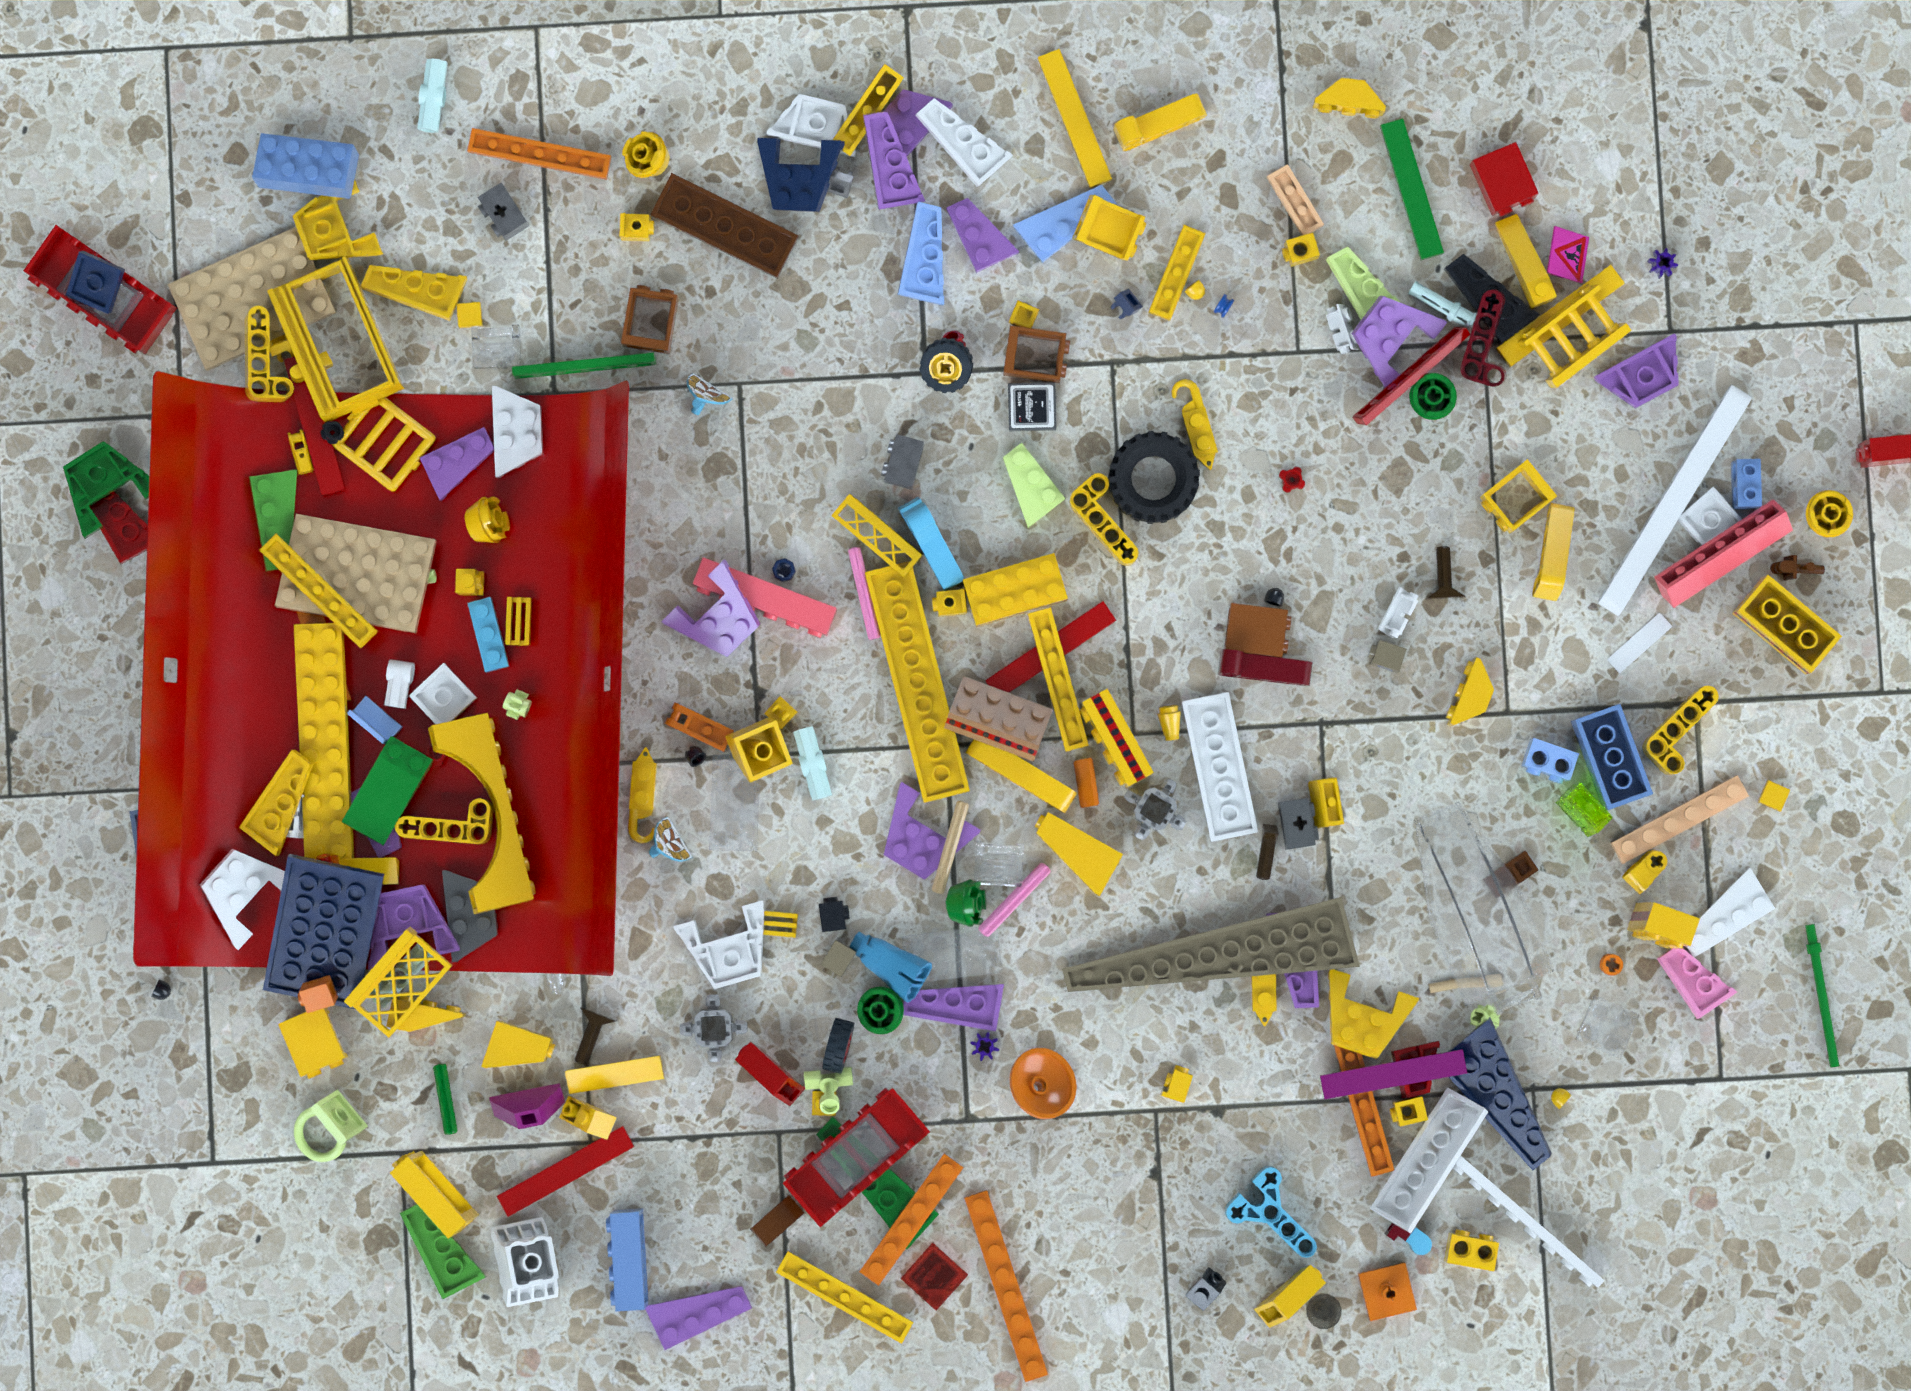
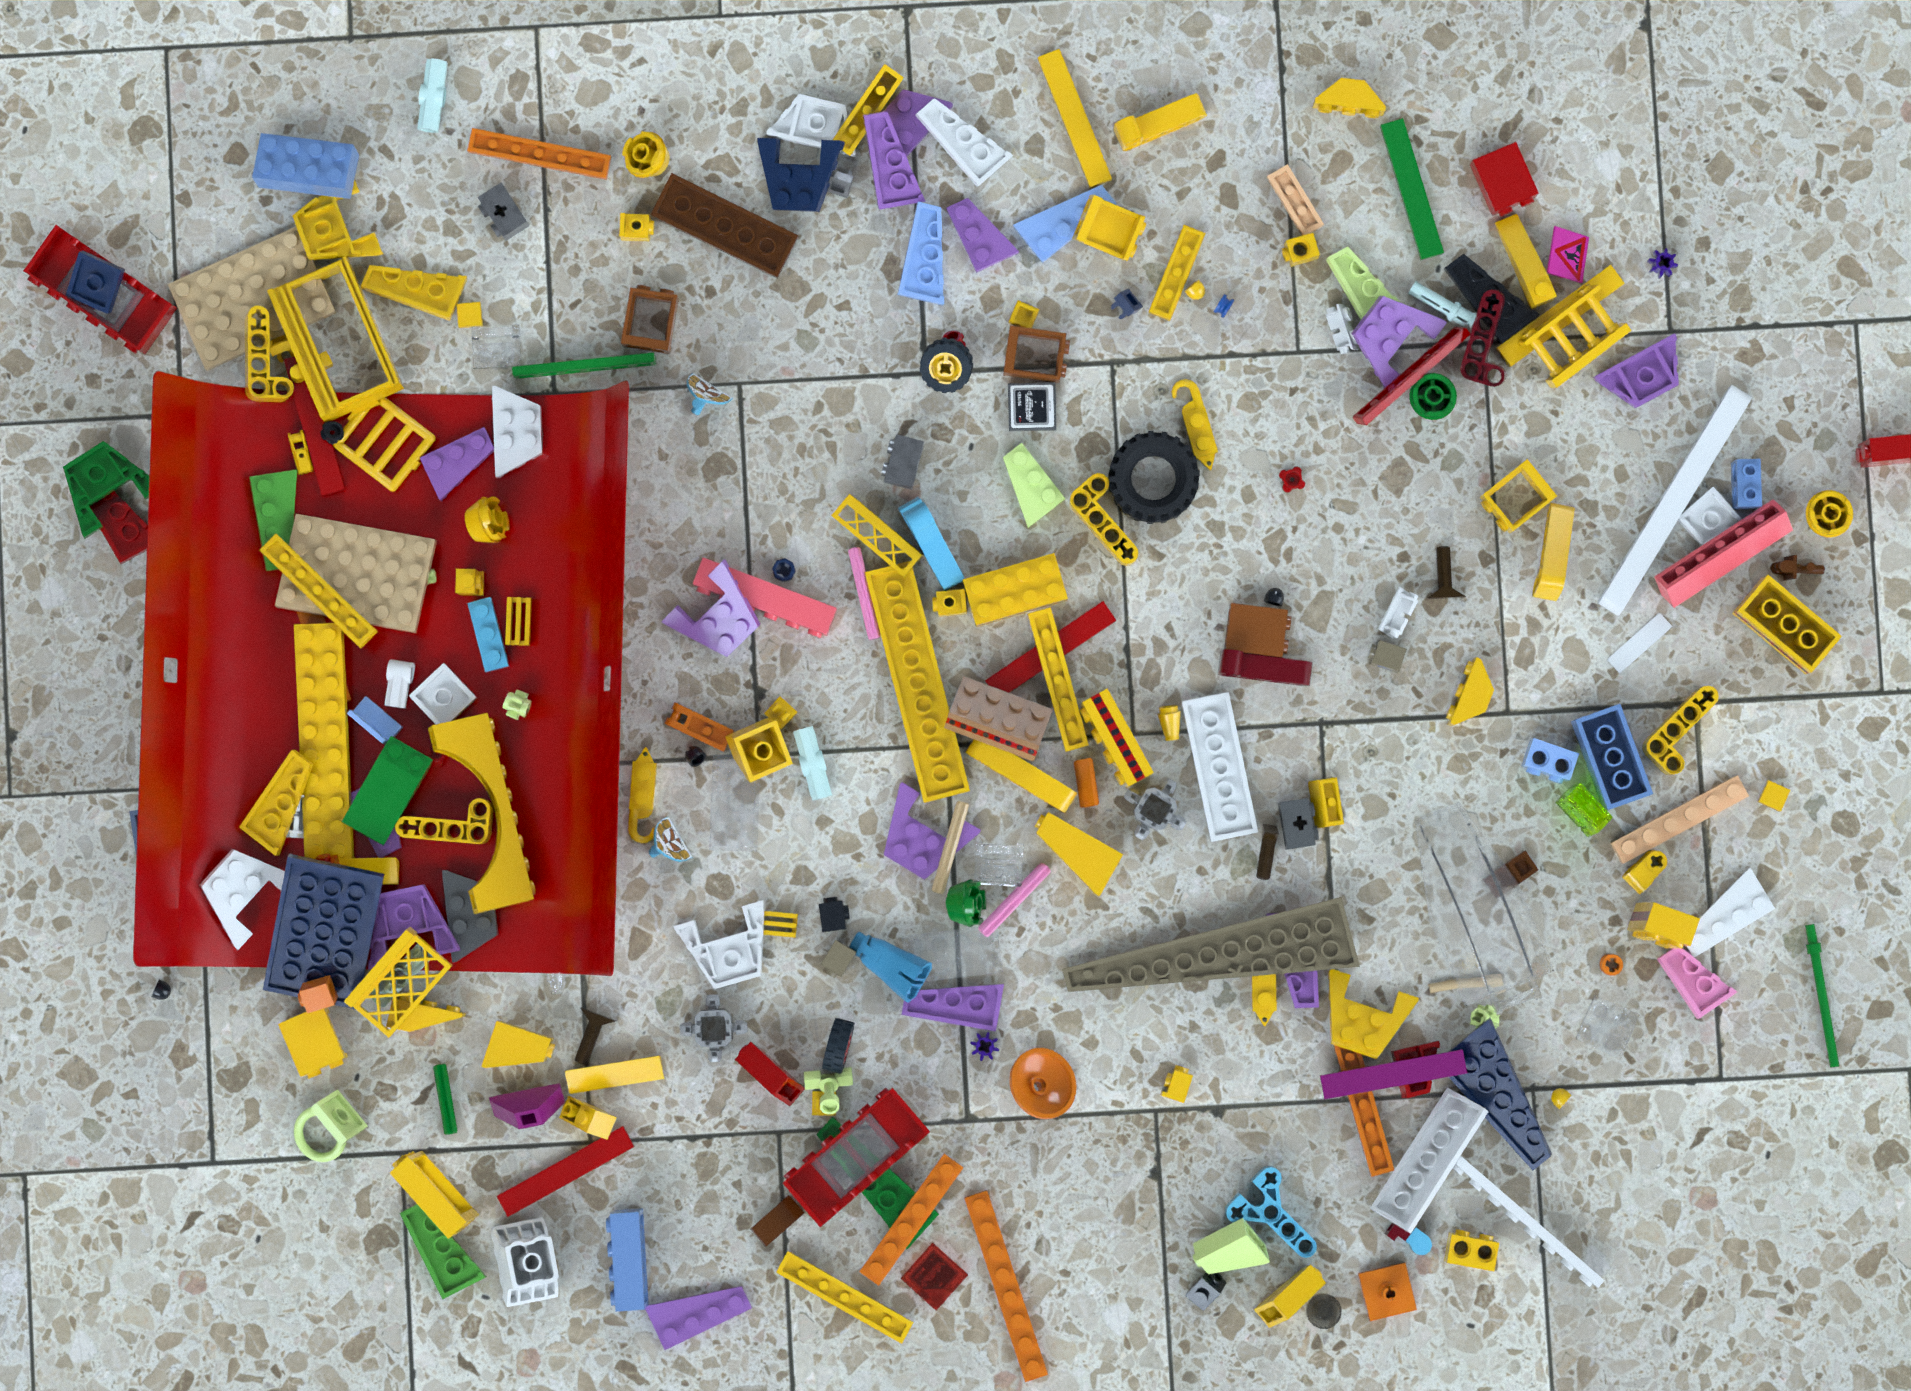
(880, 1010): green cone -> none
(1230, 1249): none -> yellowish green slope
(1417, 1114): yellow brick -> none

